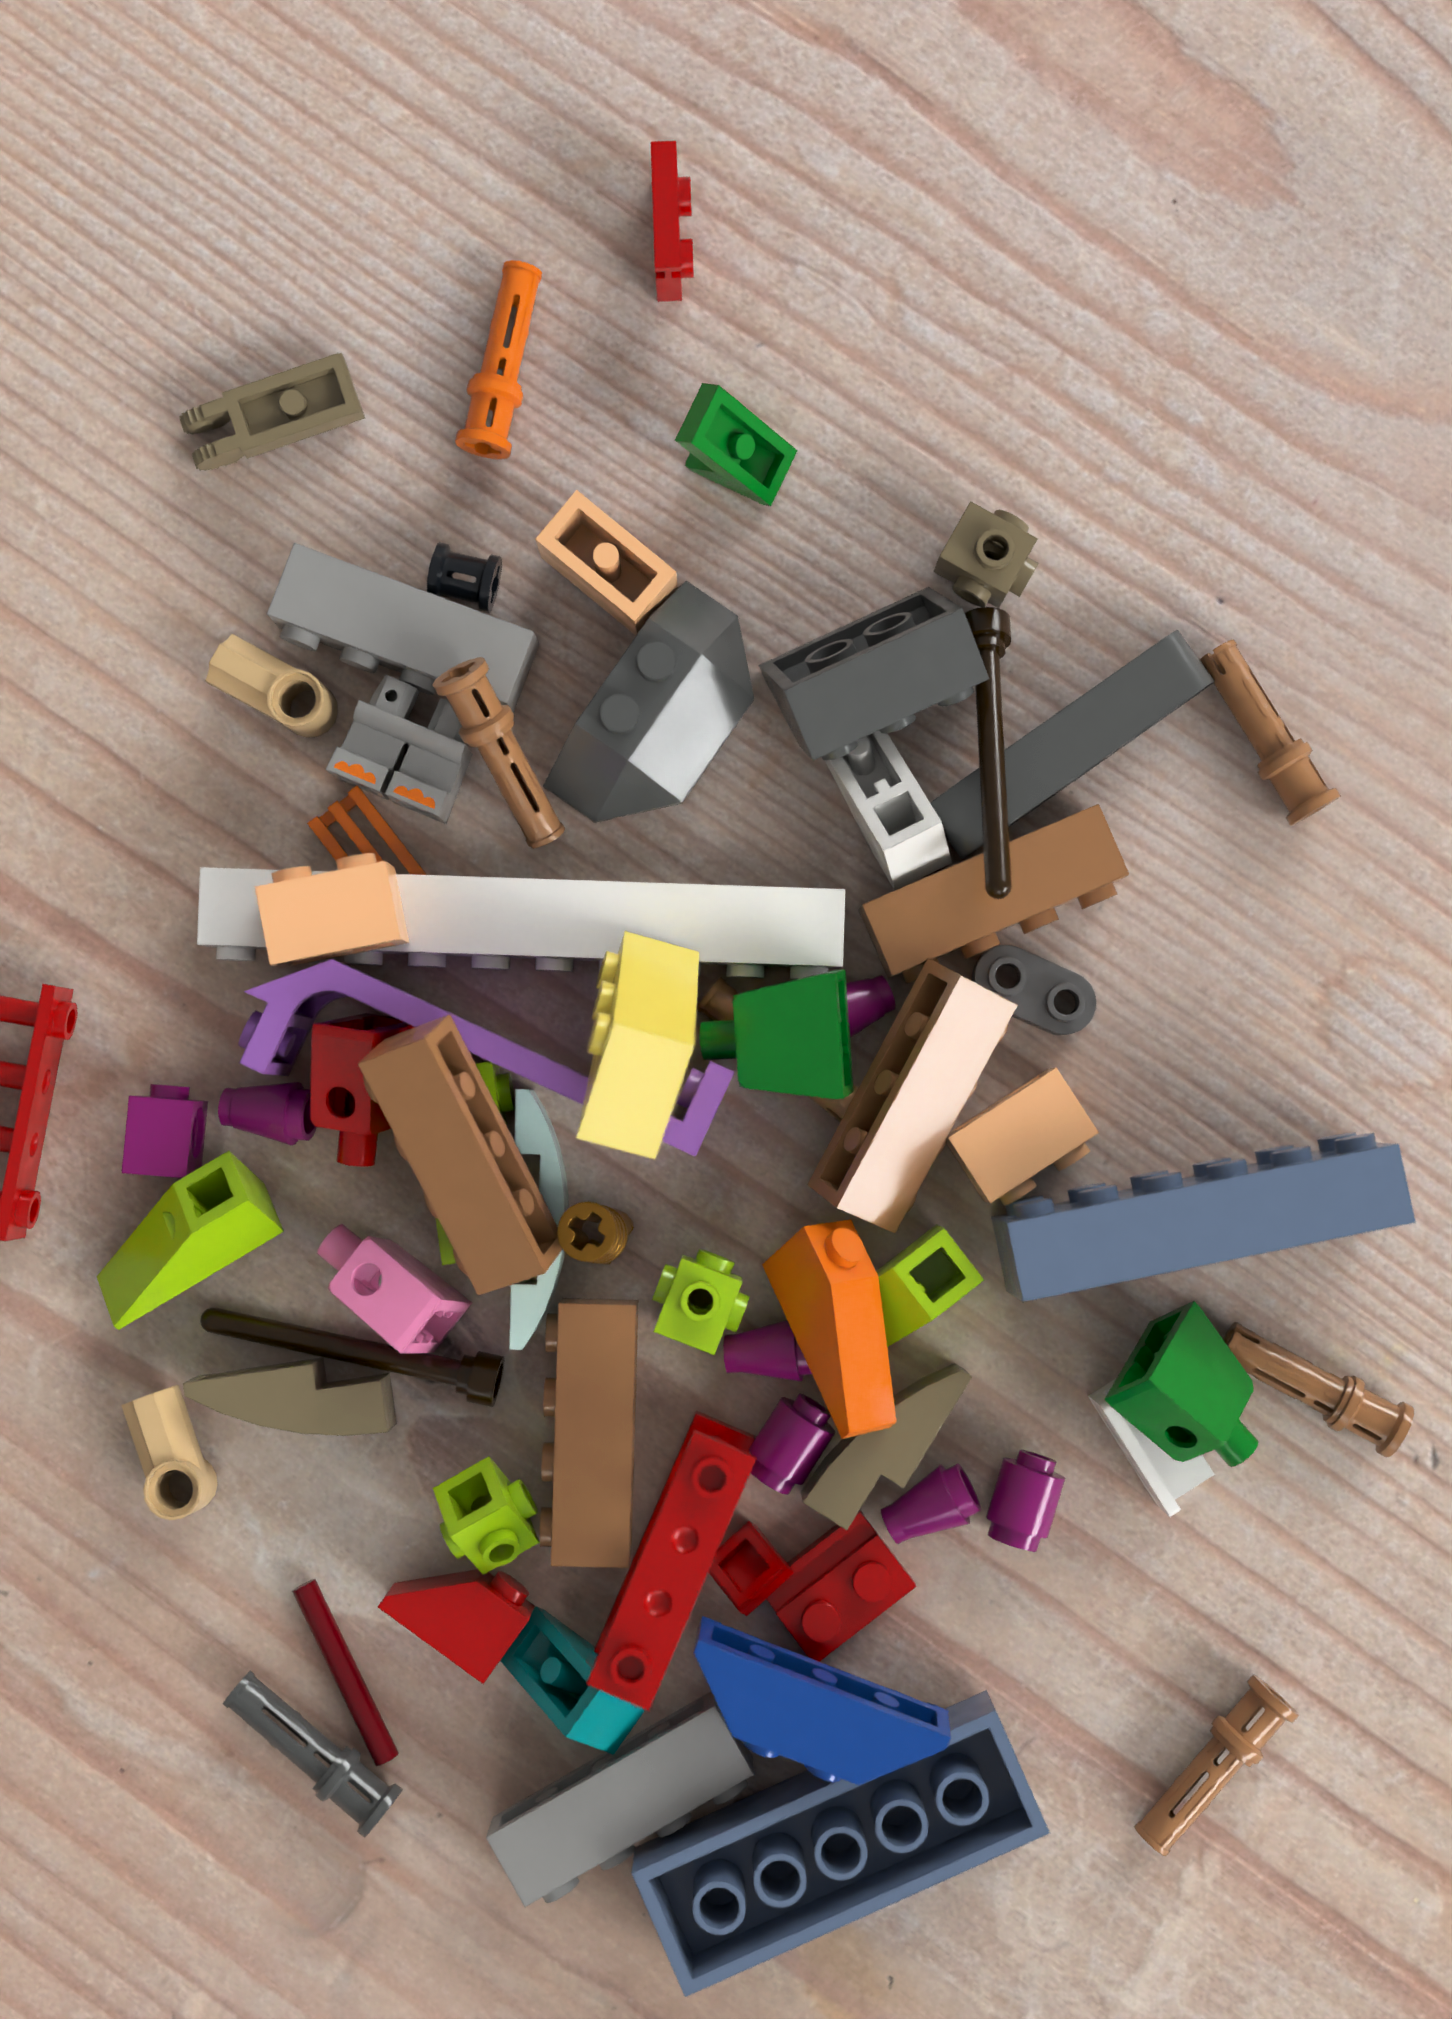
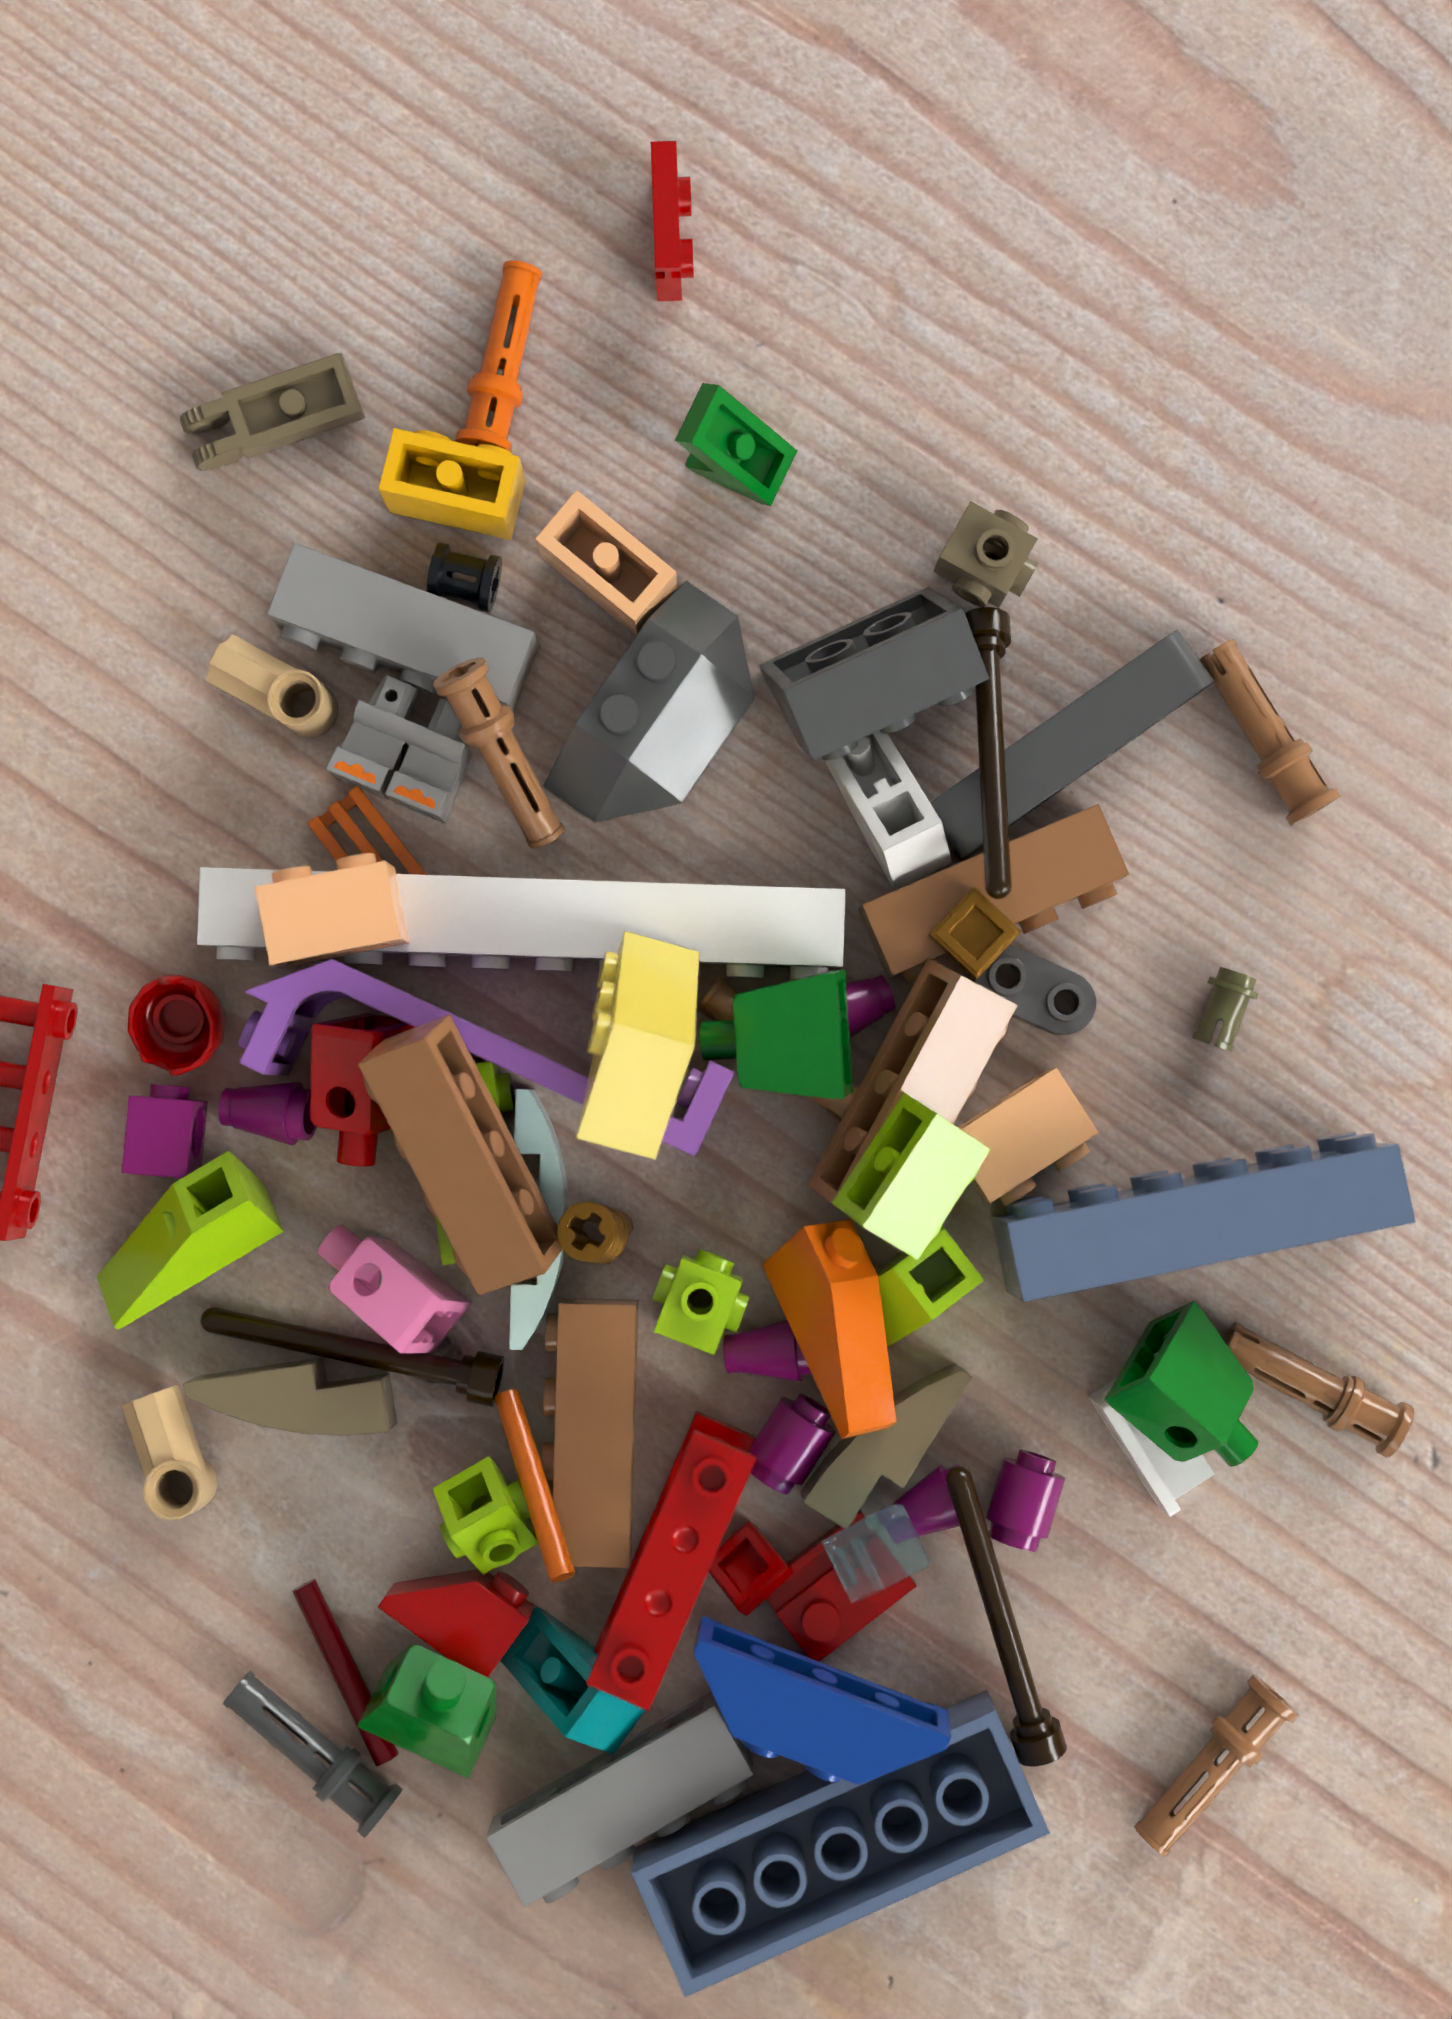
(176, 1023): none -> red hair
(433, 1709): none -> green torso
(452, 483): none -> yellow brick
(534, 1486): none -> orange bar
(876, 1552): none -> clear light blue panel
(911, 1176): none -> brick
(974, 933): none -> pearl gold tile
(1035, 1734): none -> dark brown piece
(1226, 1003): none -> olive pin

